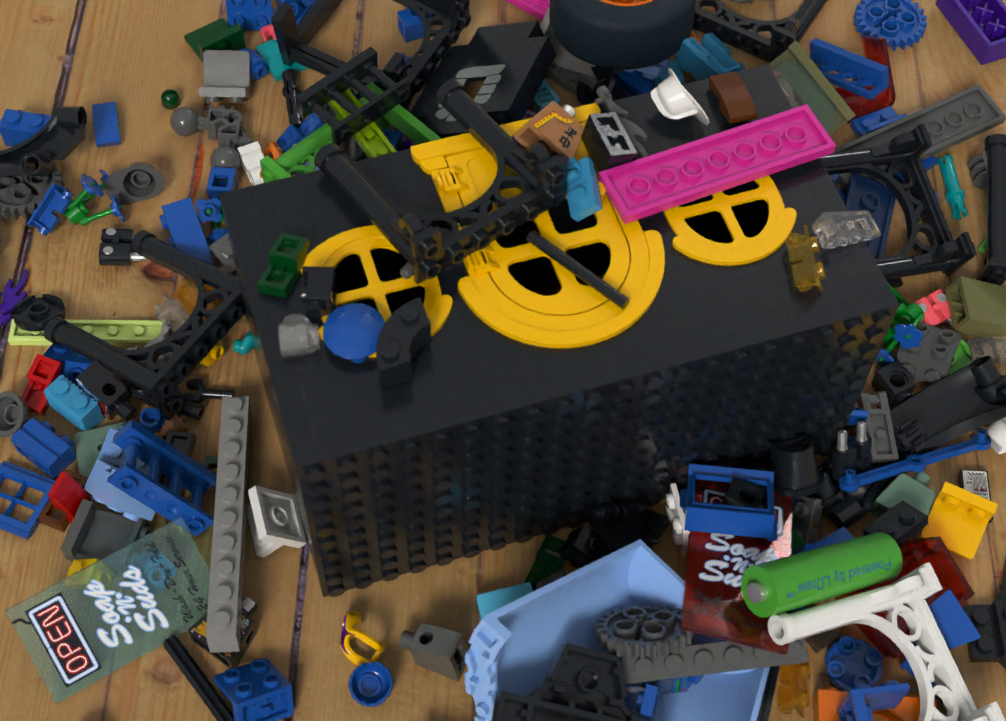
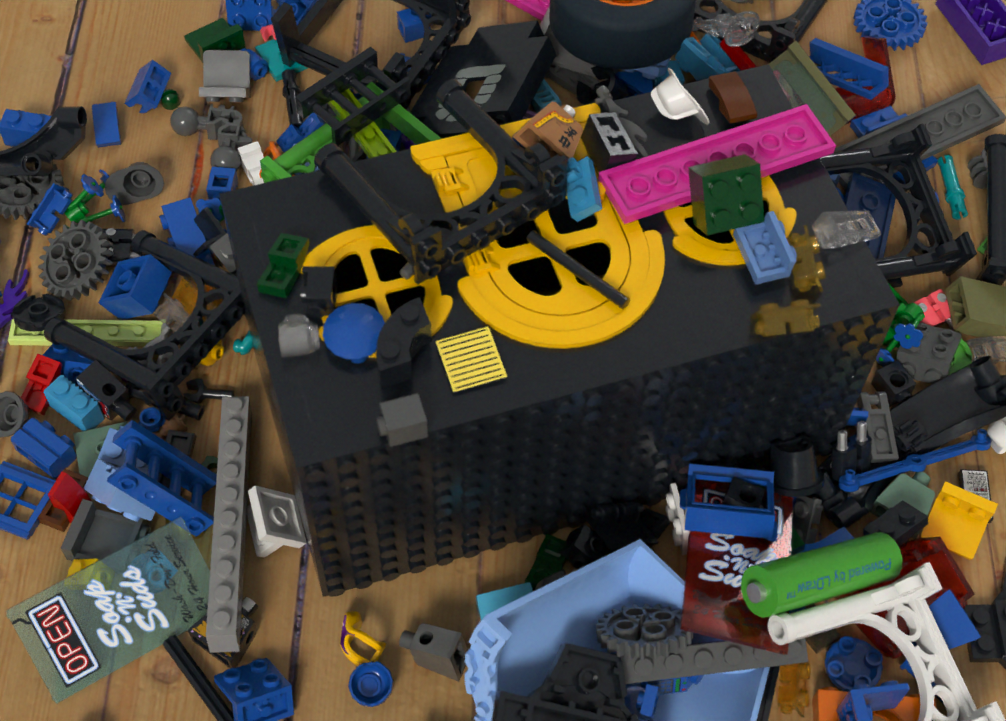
(75, 260): none -> dark grey gear
(135, 287): none -> blue brick
(148, 86): none -> blue hinge
(210, 228): none -> black bracket
(402, 420): none -> dark grey brick
(471, 359): none -> light yellow sticker
(726, 194): none -> dark green brick
(728, 27): none -> clear animal
(738, 56): none -> red tile
(766, 249): none -> medium blue bracket
(773, 318): none -> clear yellow hinge

